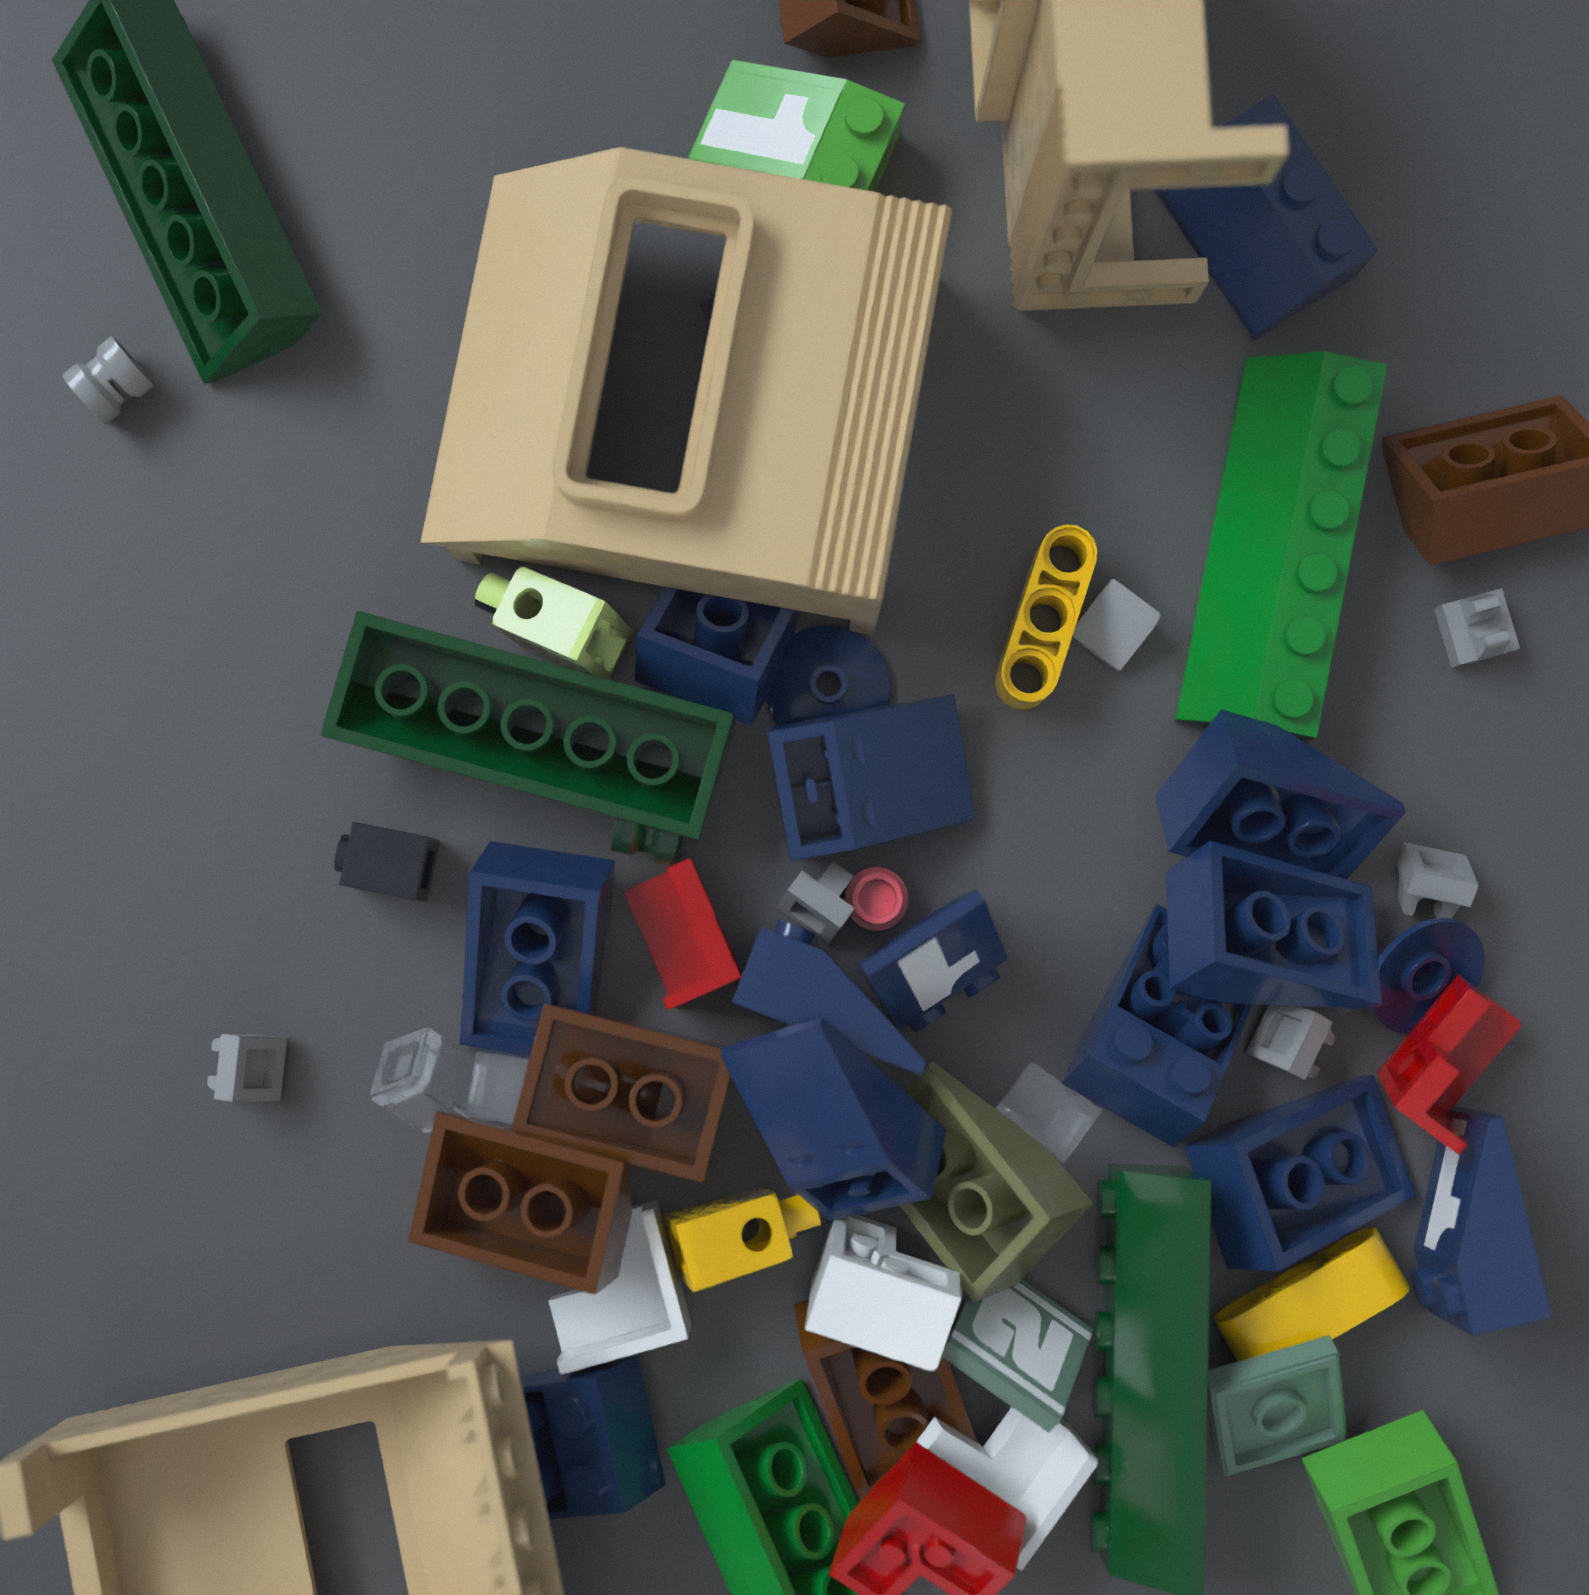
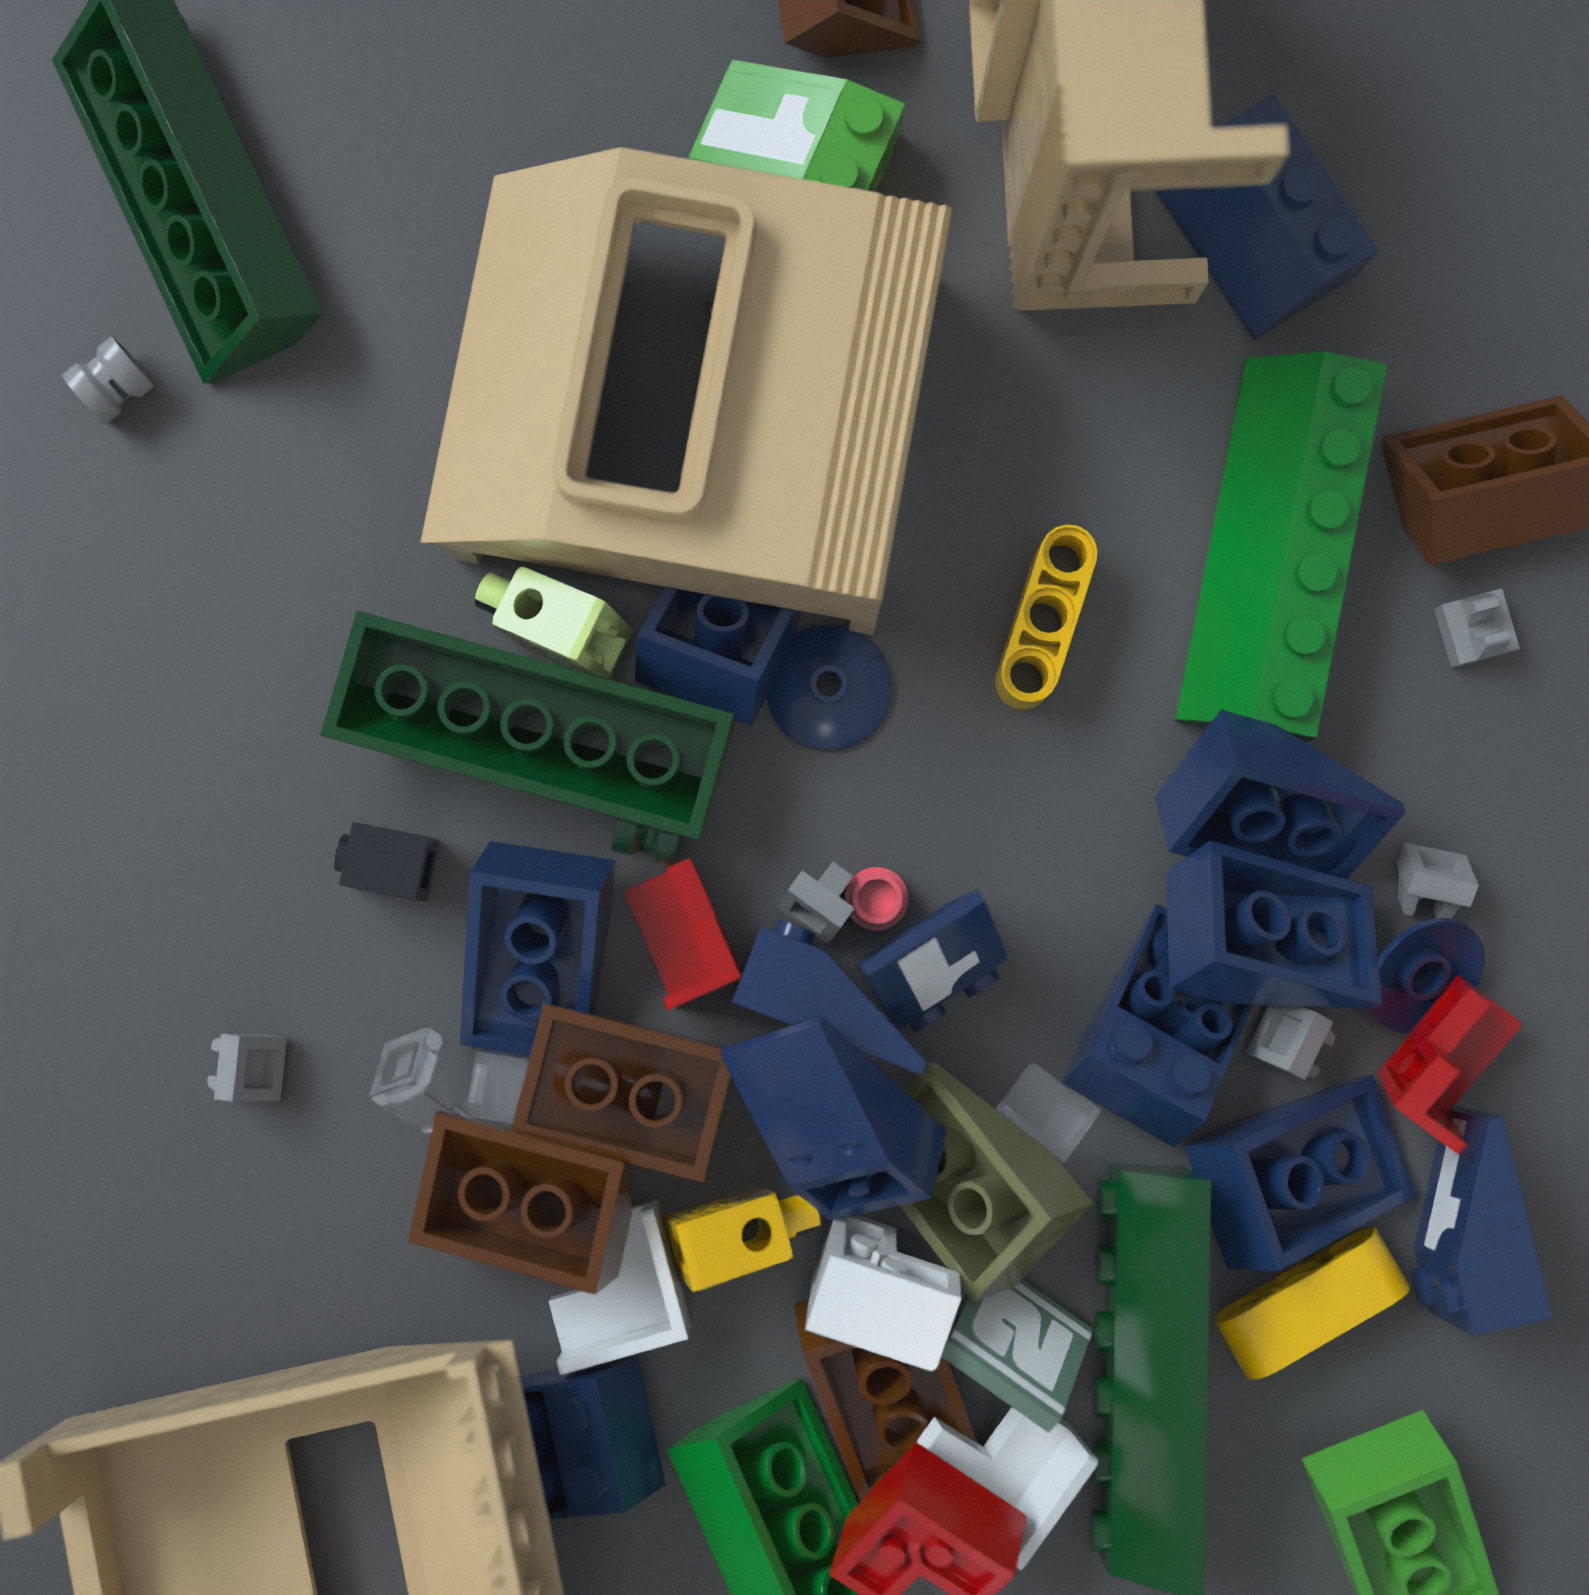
(870, 776): dark blue slope -> none
(1115, 625): light grey slope -> none
(1276, 1405): sand green tile -> none

